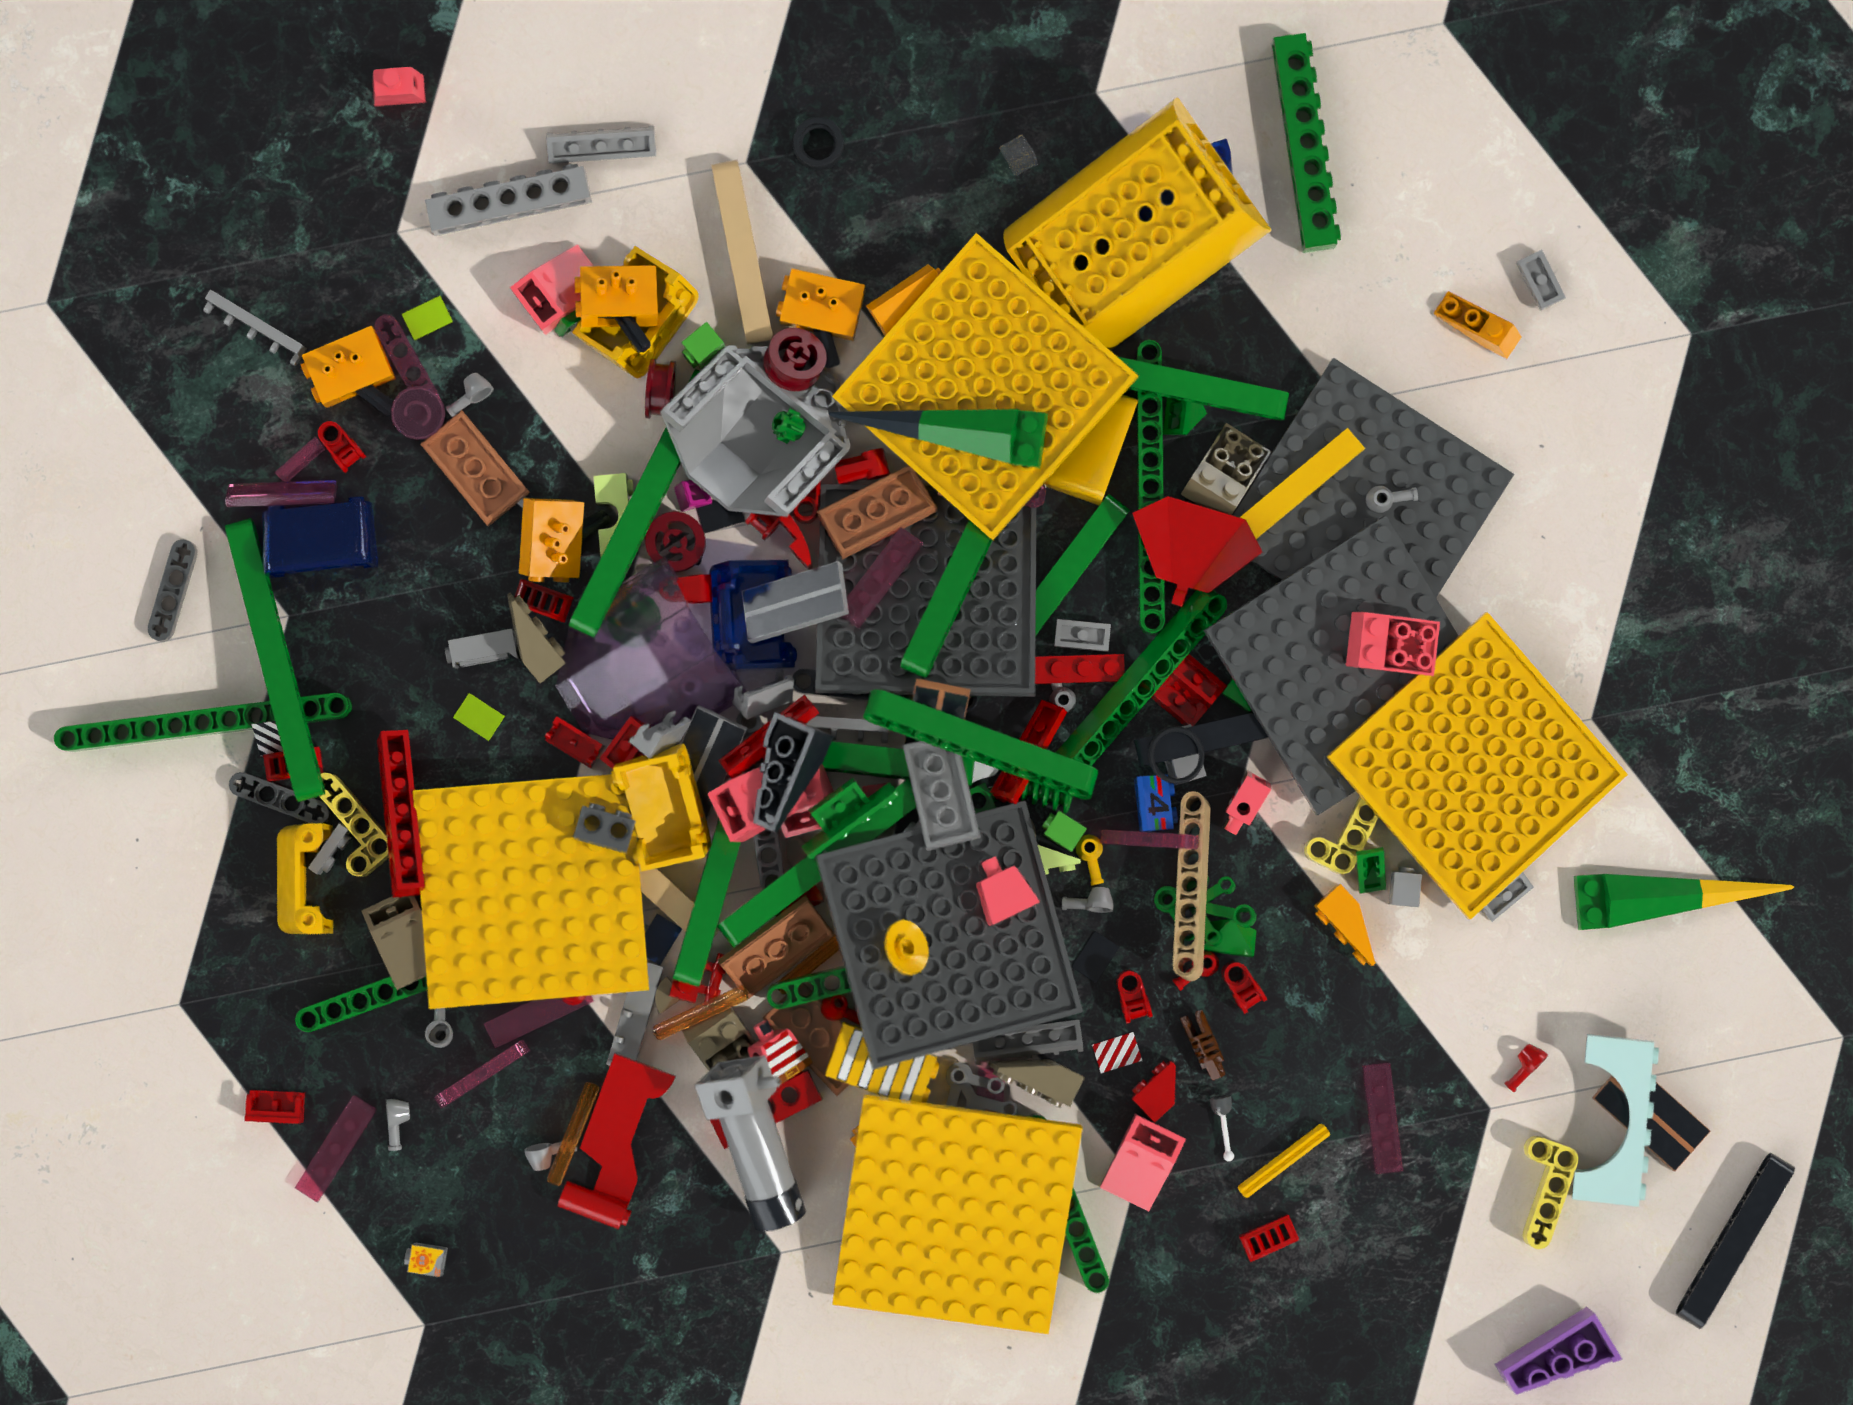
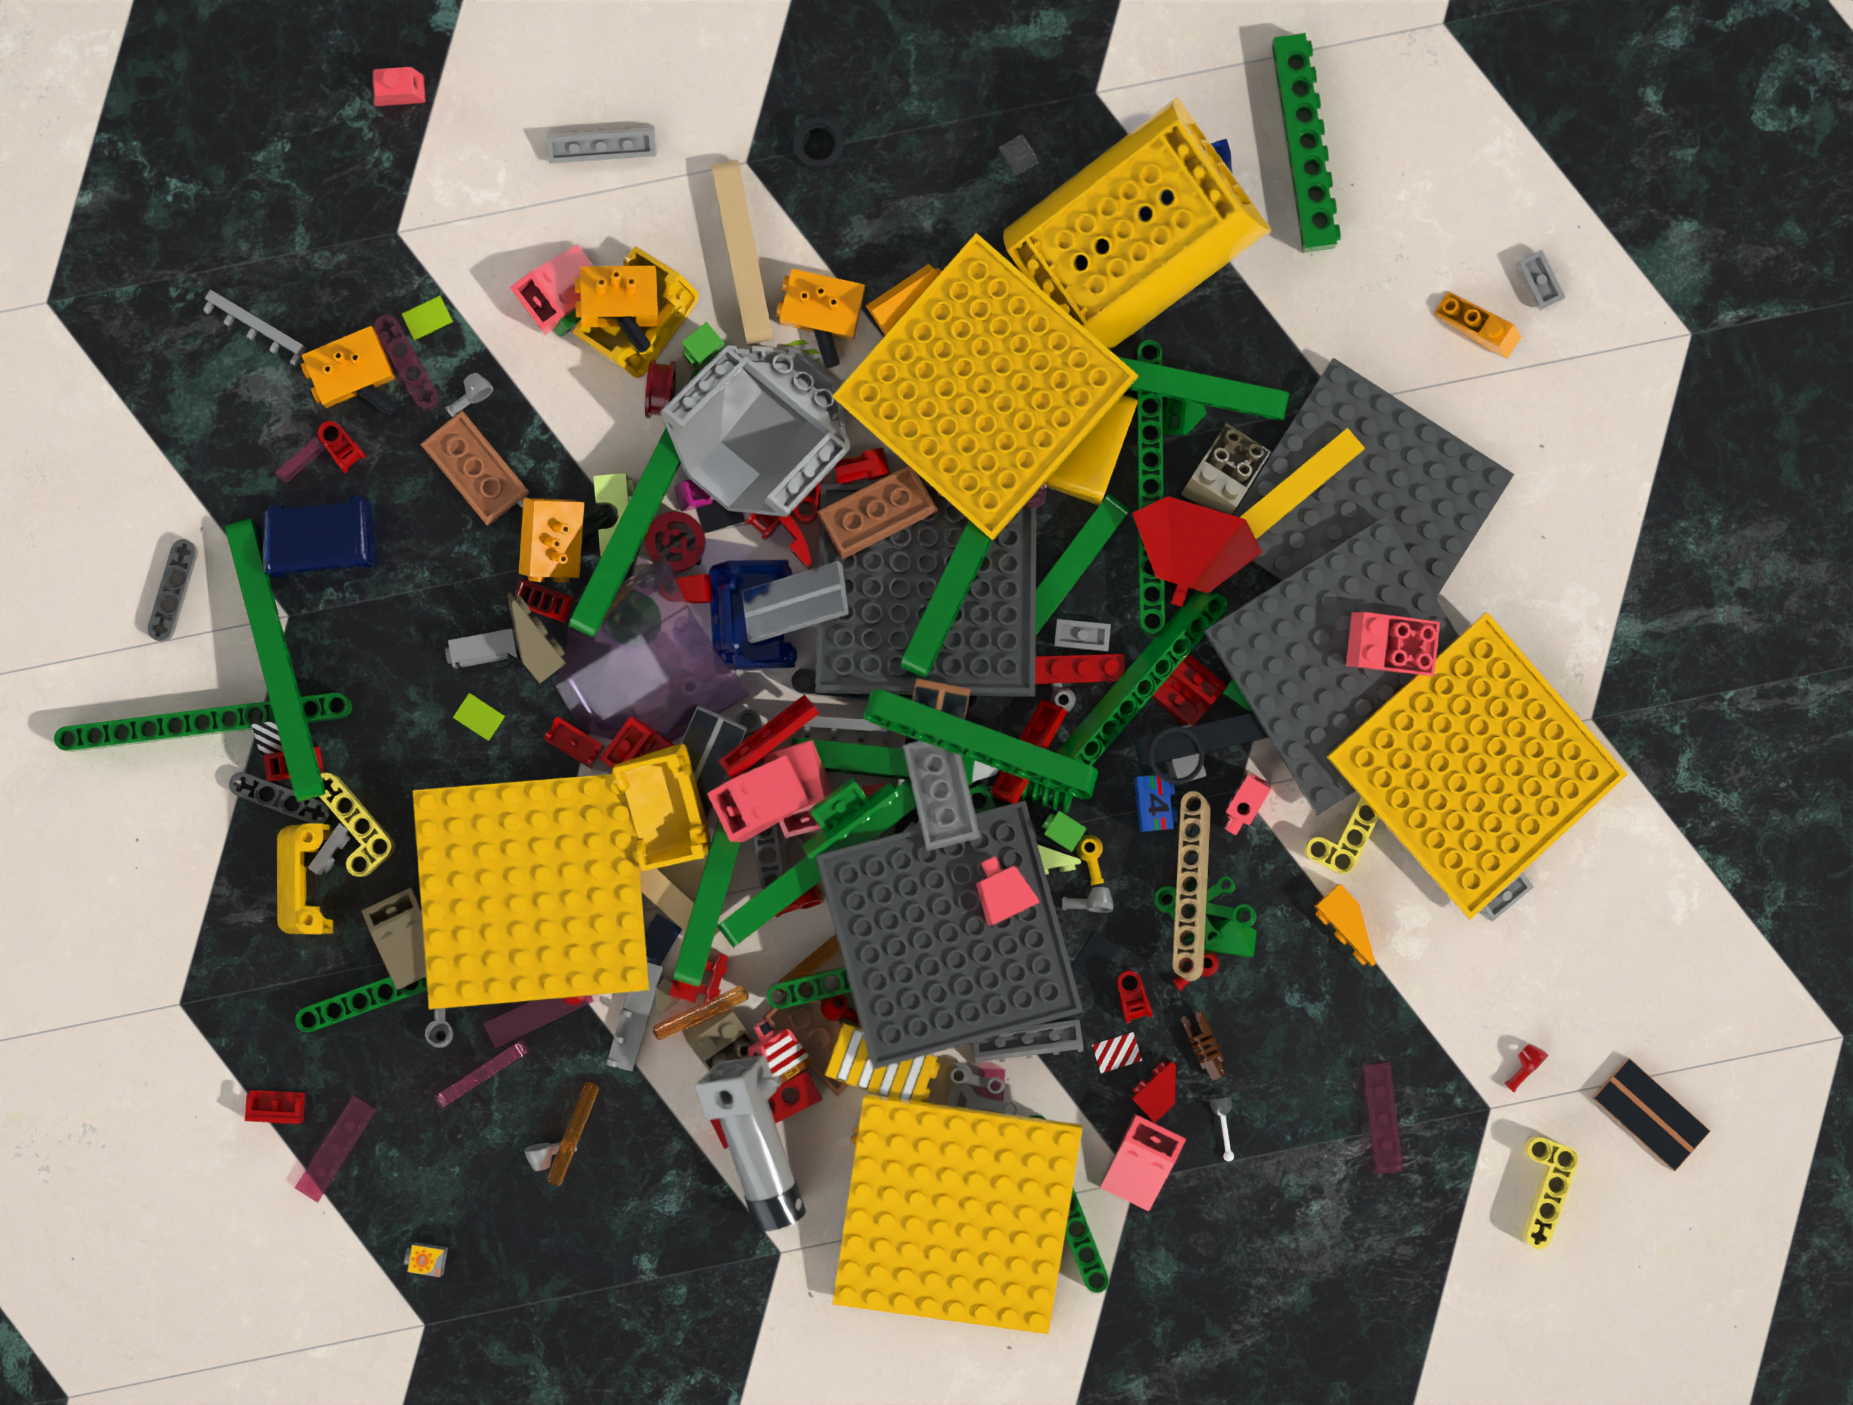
(281, 493): clear pink tile -> none
(397, 1113): light grey bar -> none
(400, 814): red brick -> none
(417, 412): clear pink tile -> none
(523, 206): light grey brick -> none
(602, 836): dark grey brick -> none
(610, 1141): red door -> none
(661, 736): light grey hinge -> none
(764, 697): light grey hinge -> none
(776, 946): nougat tile -> none
(788, 426): green gear -> none
(789, 371): dark red wheel -> none
(790, 763): black wedge -> none
(881, 576): clear pink tile -> none
(906, 947): yellow dish -> none
(996, 434): green plate -> none
(1045, 1076): dark tan slope -> none
(1149, 839): clear pink beam -> none
(1243, 987): red piece -> none
(1249, 1250): red slope -> none
(1283, 1160): yellow axle -> none
(1371, 870): green slope -> none
(1391, 497): light grey bar -> none
(1405, 887): light grey brick -> none
(1559, 1353): medium lavender wedge -> none
(1621, 1175): light aqua arch -> none
(1628, 899): green plate -> none
(1735, 1240): black beam -> none

